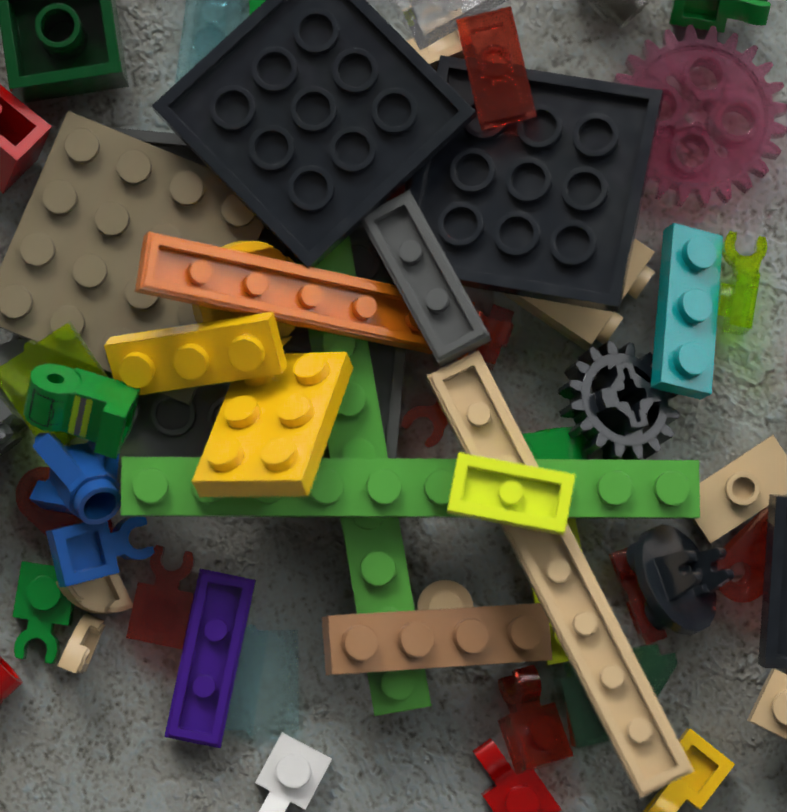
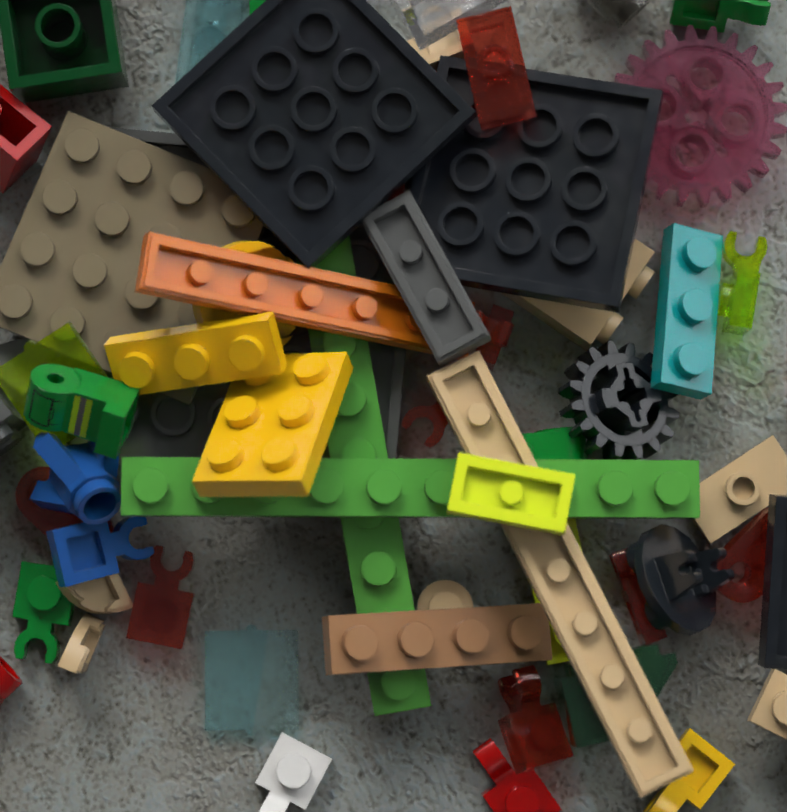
(210, 658): dark purple tile -> none

